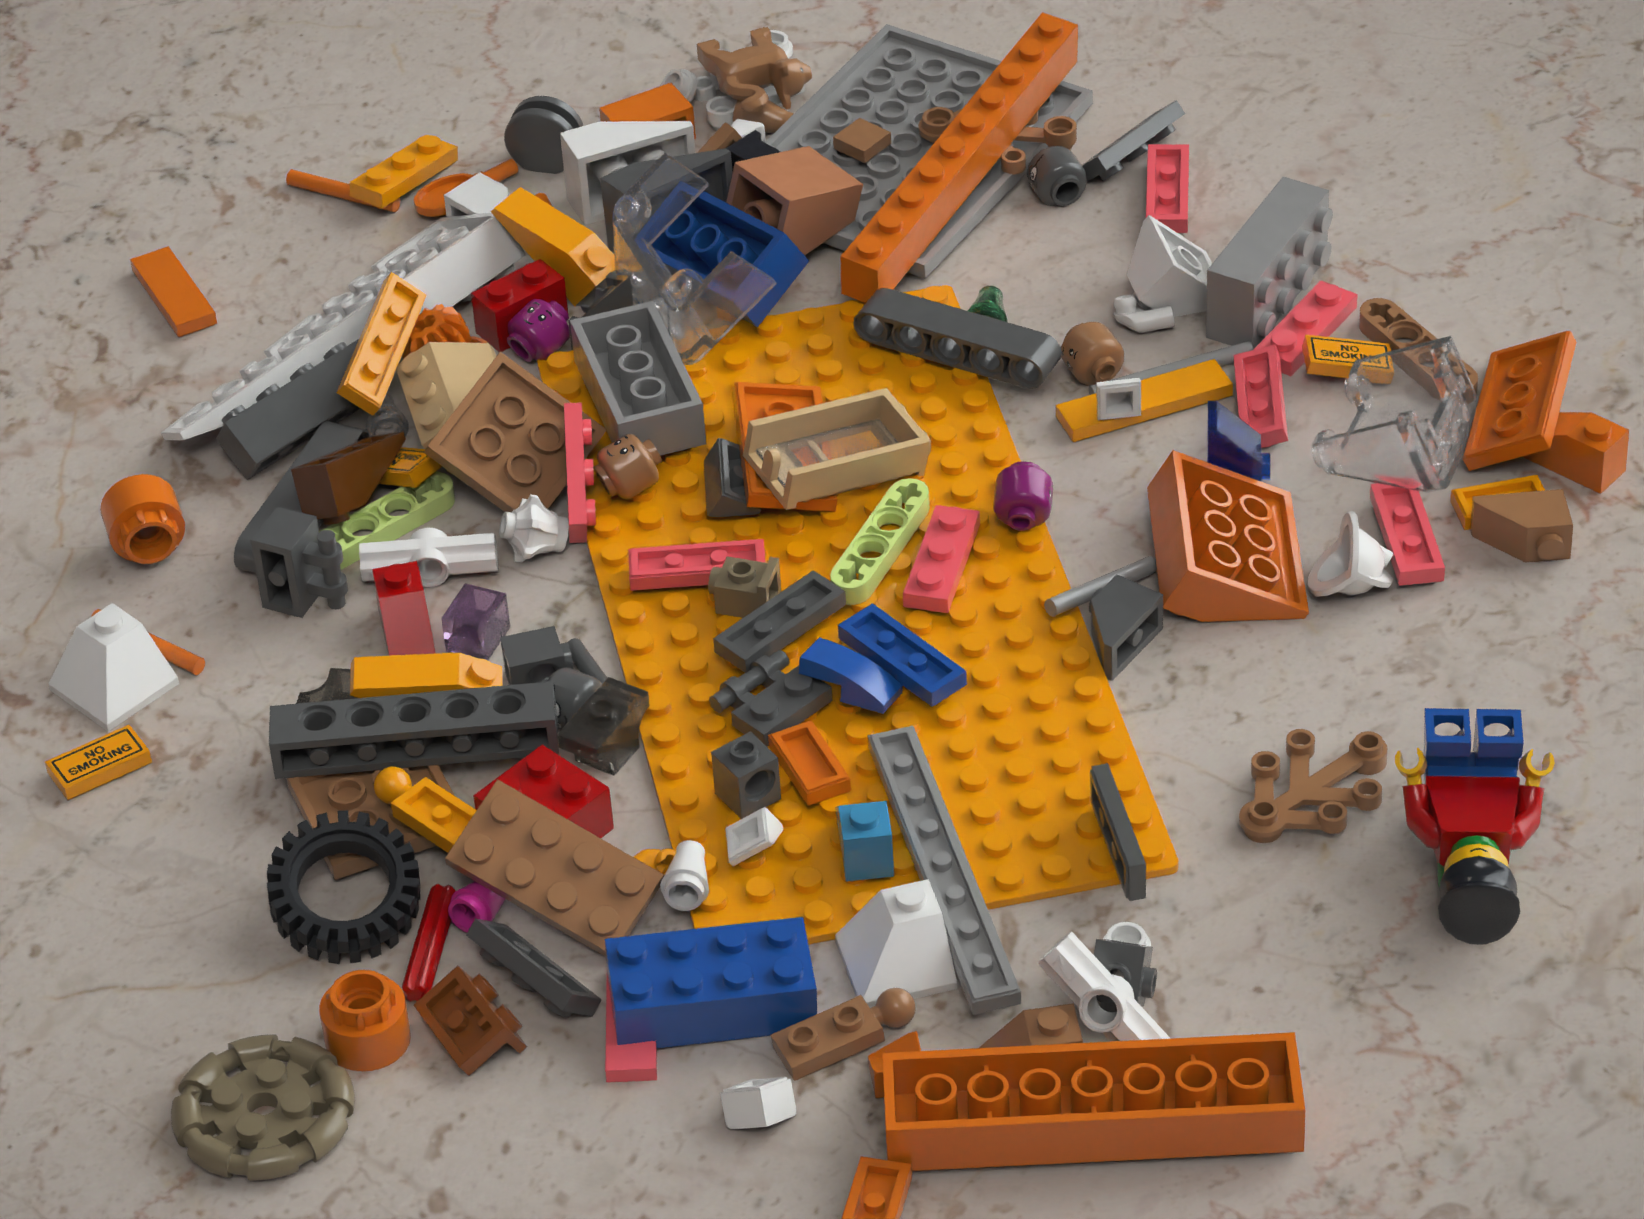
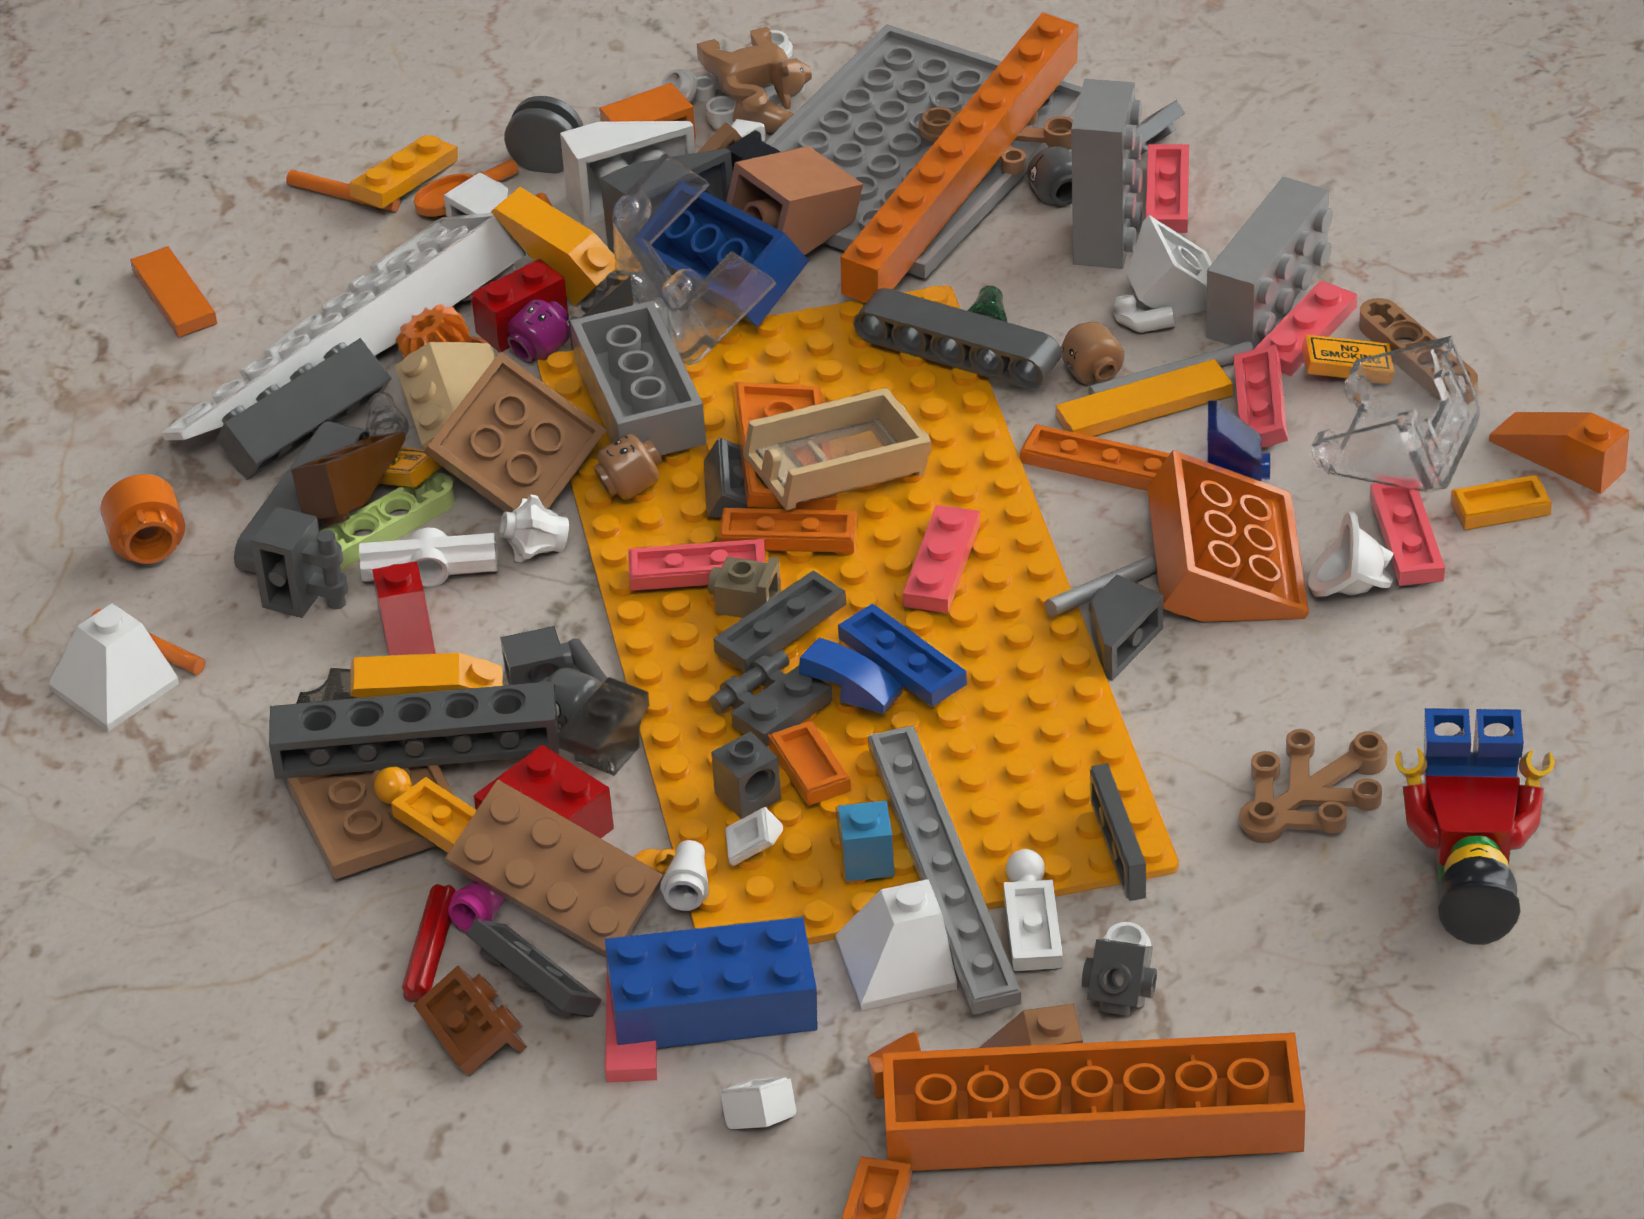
(98, 762): light orange tile -> none
(277, 1139): dark tan plate -> none
(353, 935): black tyre -> none
(365, 1021): orange piece -> none
(381, 344): light orange tile -> none
(476, 622): clear purple brick -> none
(579, 473): coral plate -> none
(792, 528): none -> orange tile
(841, 1031): medium nougat plate -> none
(862, 140): medium nougat tile -> none
(888, 543): yellowish green beam -> none
(1023, 494): magenta head -> none
(1031, 914): none -> white plate
(1083, 978): white piece -> none
(1091, 457): none -> orange tile
(1105, 173): none -> light grey brick
(1118, 398): white slope -> none
(1520, 400): orange tile -> none
(1524, 524): medium nougat slope -> none

